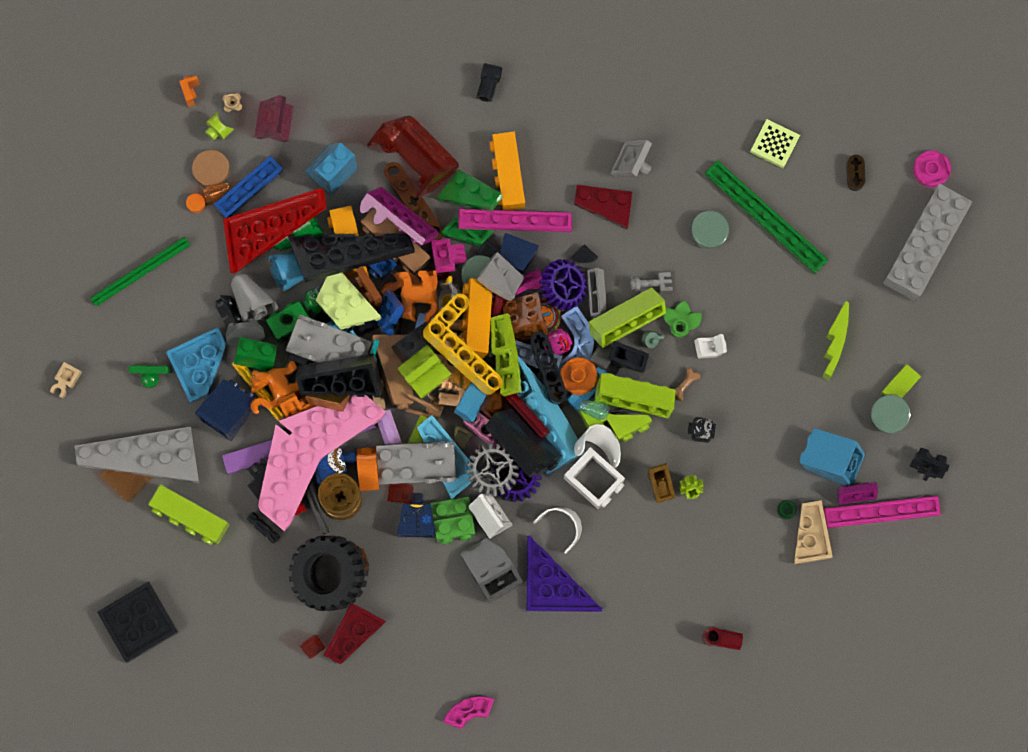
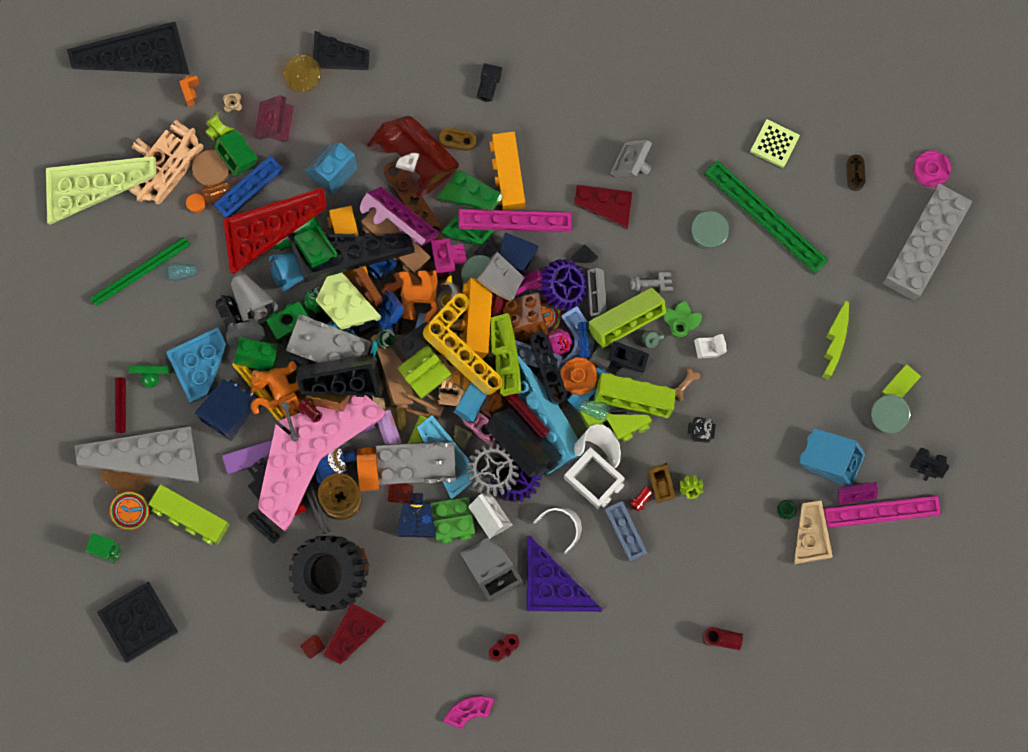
(66, 377): tan plate -> none
(84, 185): none -> yellowish green wing
(103, 548): none -> green brick
(120, 405): none -> dark red axle
(129, 510): none -> tile
(145, 50): none -> black wing
(167, 171): none -> light nougat piece
(181, 271): none -> clear light blue cone
(235, 152): none -> green brick
(285, 406): none -> dark grey hinge
(302, 73): none -> clear yellow tile
(307, 408): none -> dark red pin
(315, 246): none -> green plate
(339, 55): none -> black wing
(386, 339): none -> dark green plate
(401, 413): none -> clear yellow tile
(408, 162): none -> white tile
(458, 137): none -> pearl gold plate
(504, 648): none -> dark red piece
(583, 340): none -> blue axle
(625, 531): none -> sand blue plate
(641, 499): none -> red pin

